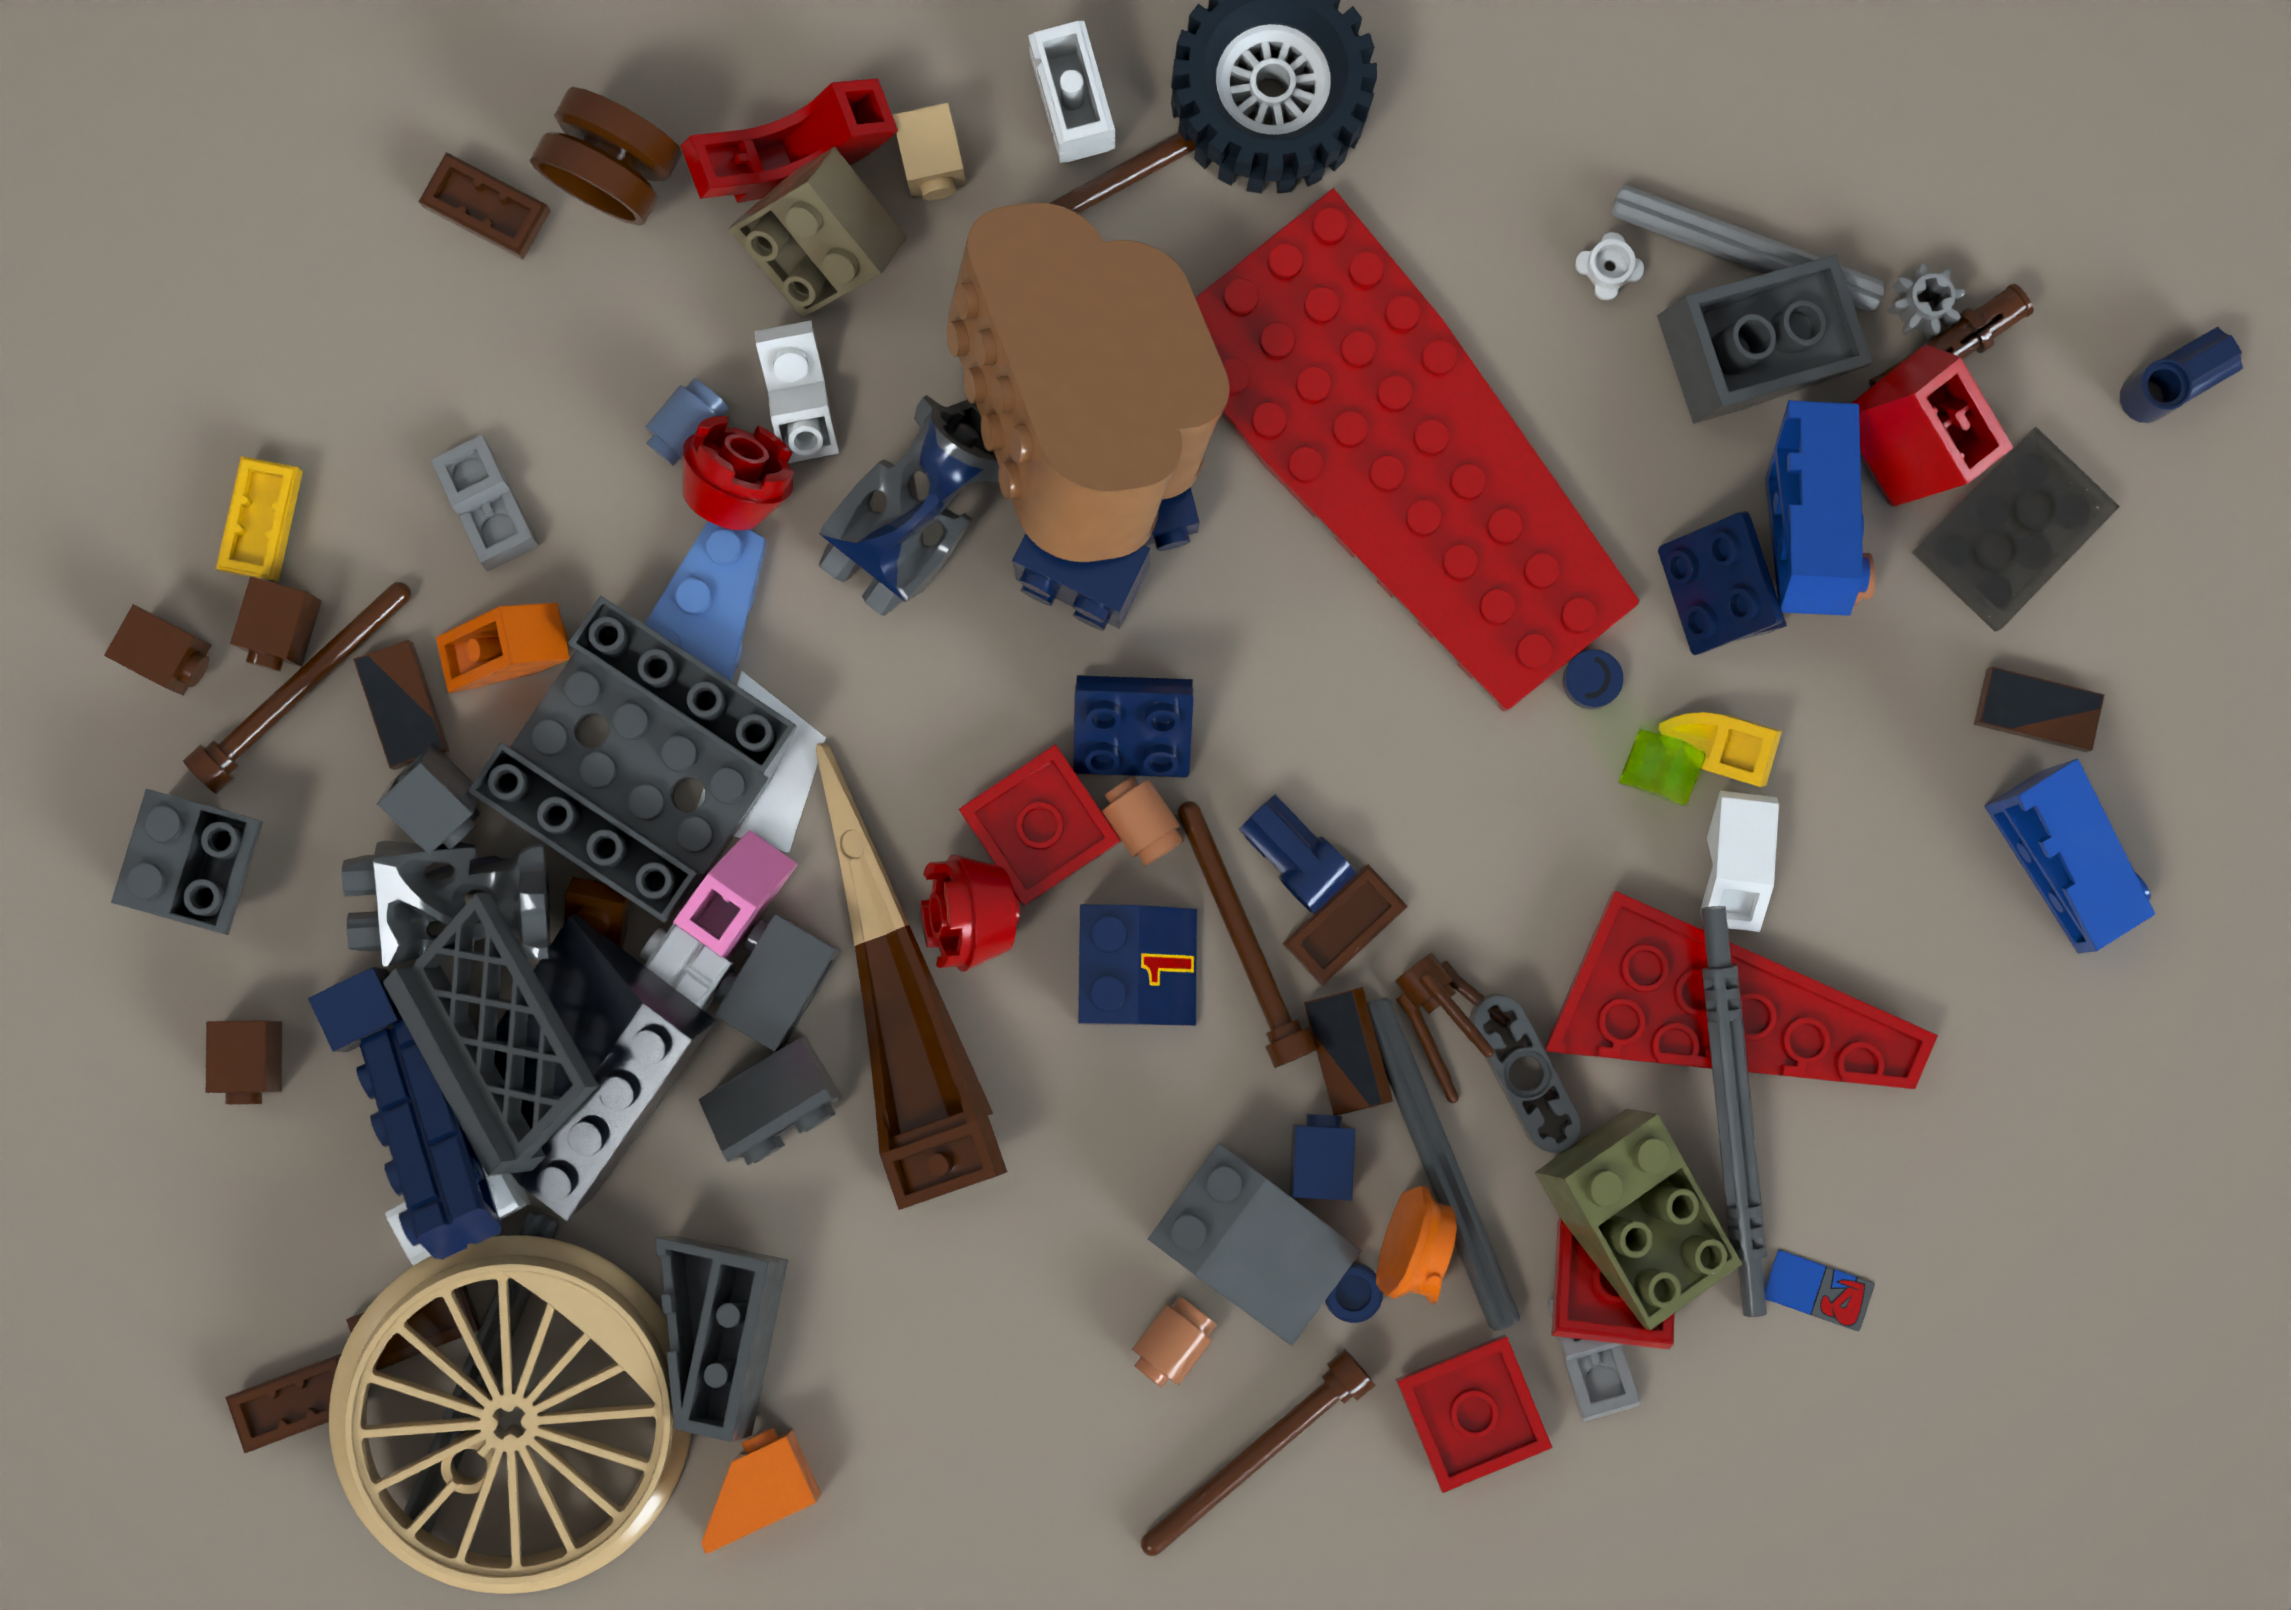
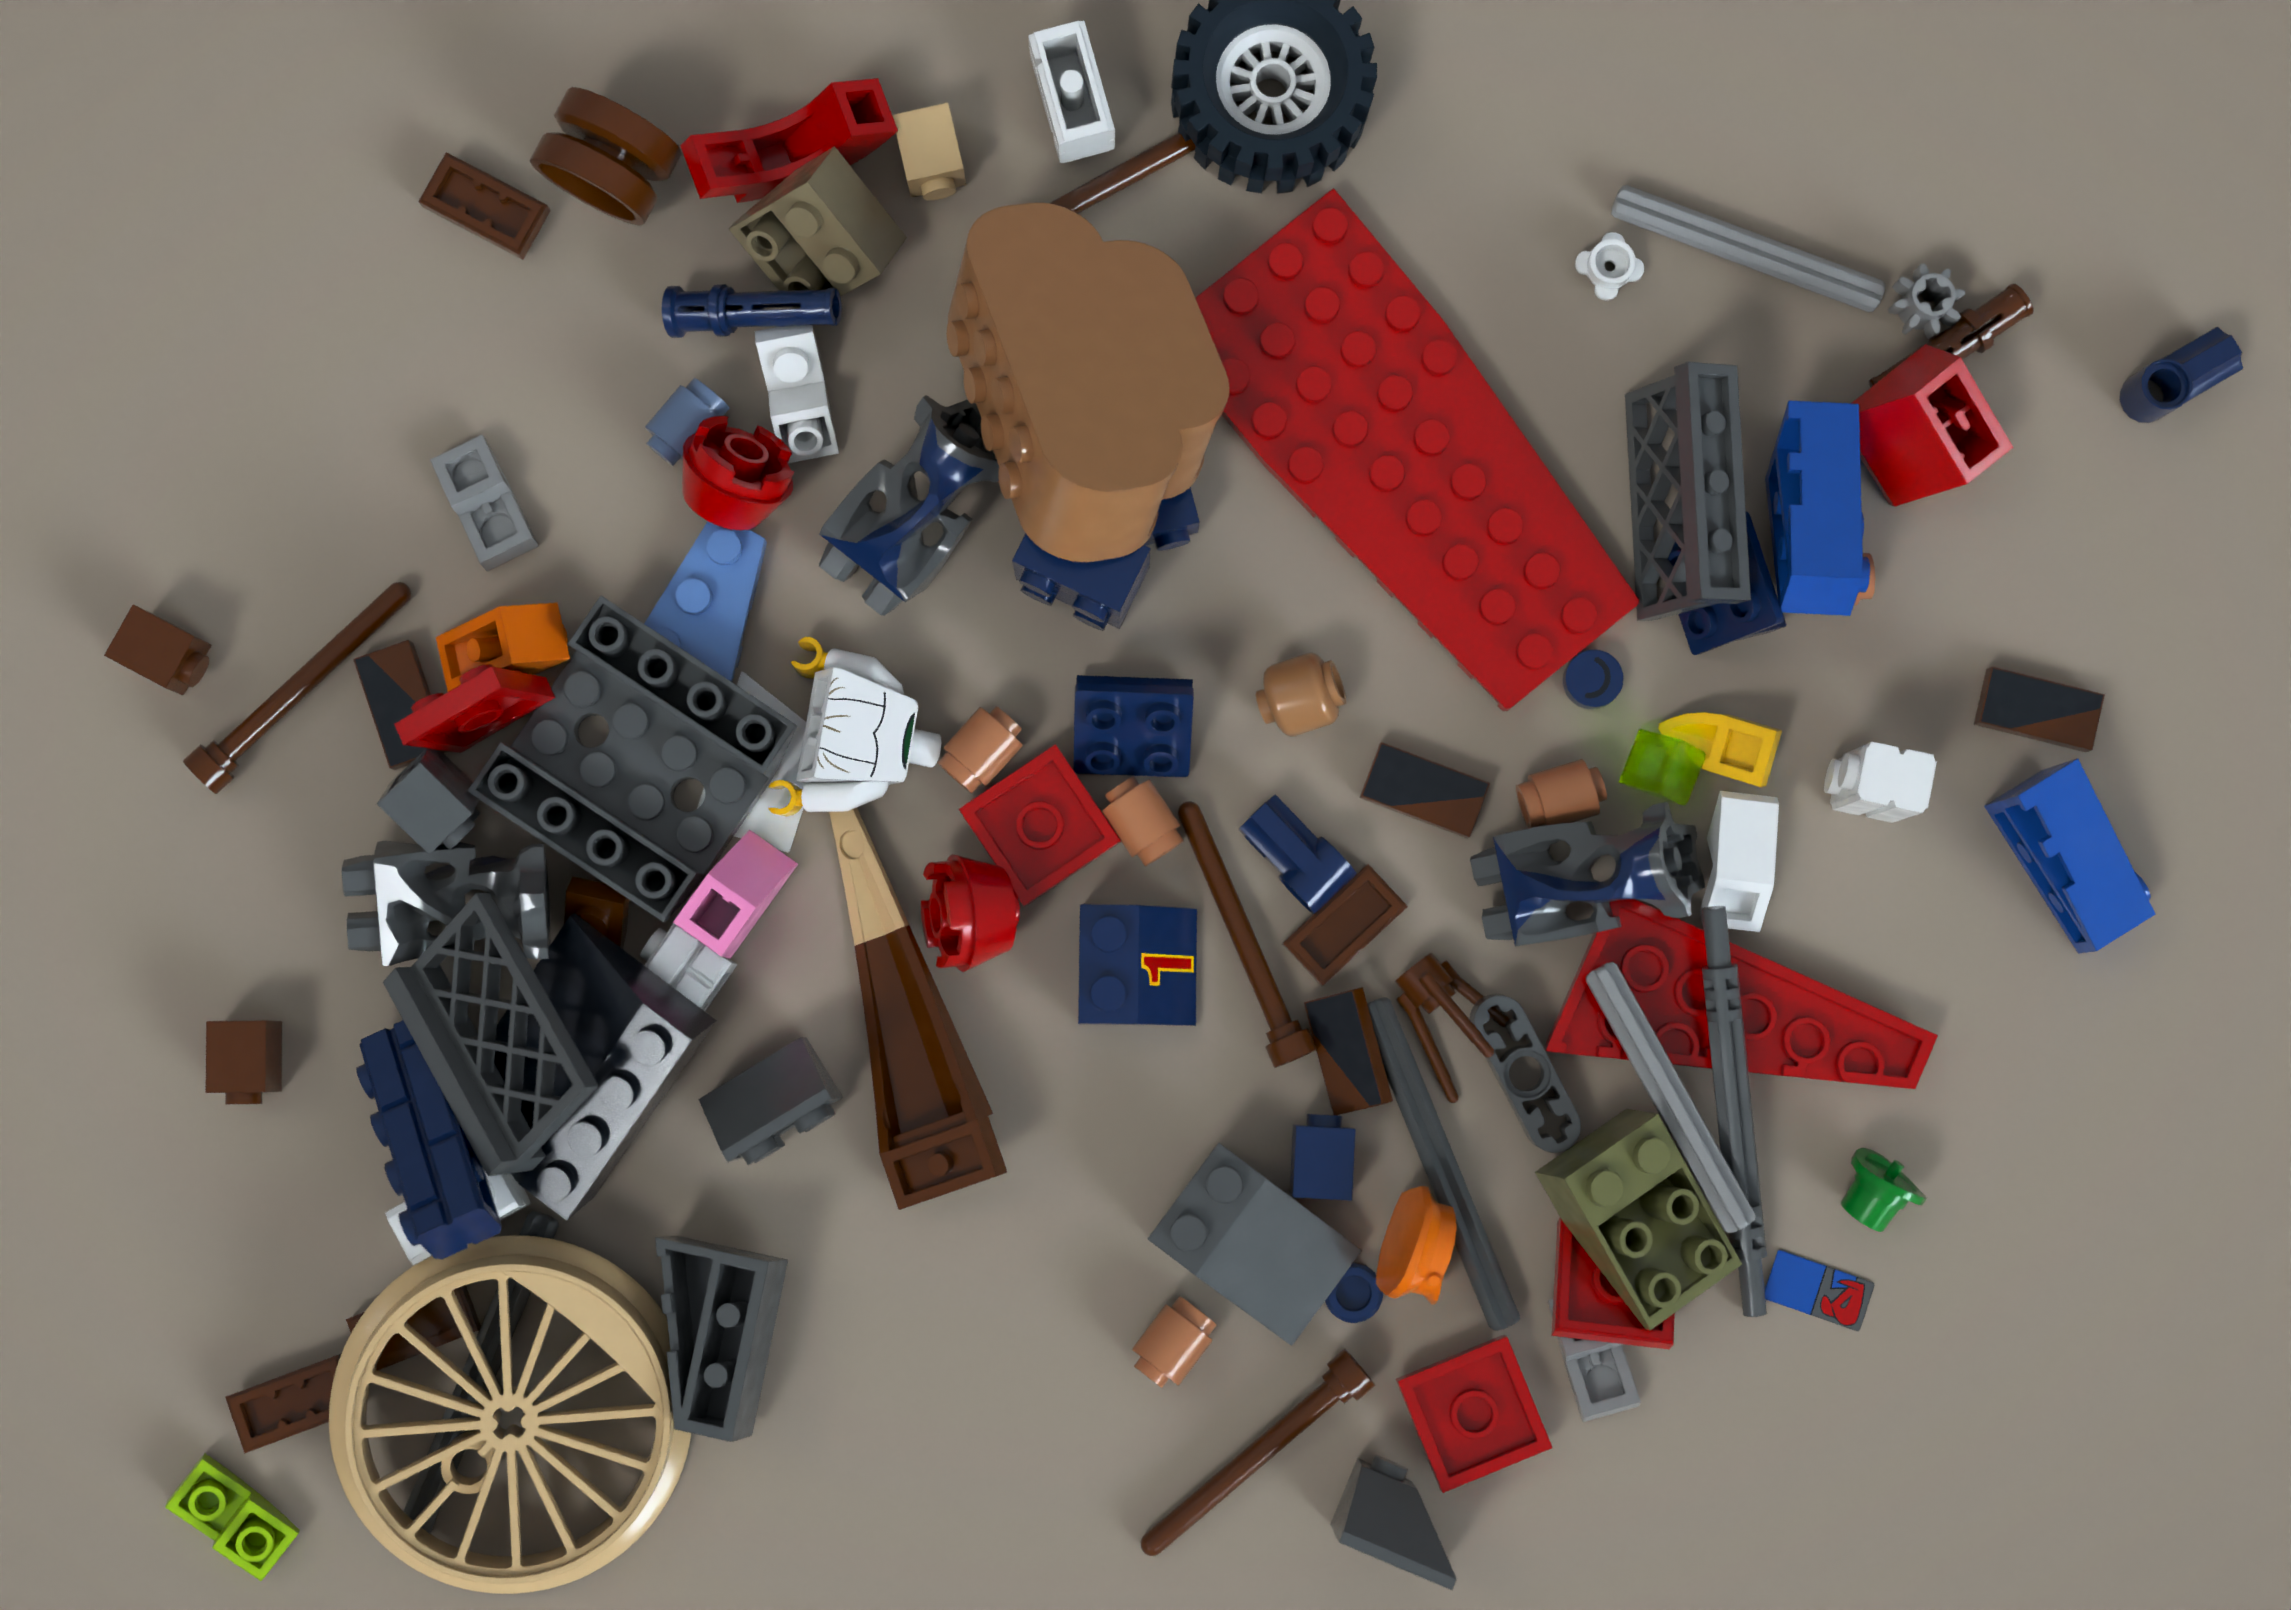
(187, 861): dark grey slope -> none
(234, 1516): none -> lime slope
(259, 519): yellow plate -> none
(275, 624): reddish brown brick -> none
(355, 1009): dark blue brick -> none
(474, 710): none -> red plate
(720, 309): none -> dark blue pin
(761, 1488): orange slope -> none
(774, 982): dark grey brick -> none
(854, 734): none -> white torso
(981, 748): none -> nougat brick
(1301, 694): none -> medium nougat head
(1389, 1521): none -> dark grey slope
(1424, 790): none -> black tile
(1561, 794): none -> nougat brick
(1652, 865): none -> dark grey hips
(1670, 1097): none -> light grey axle
(1710, 501): none -> dark grey fence
(1763, 337): dark grey slope -> none
(1878, 1190): none -> green piece
(1881, 782): none -> white brick
(2015, 529): clear smoke plate -> none

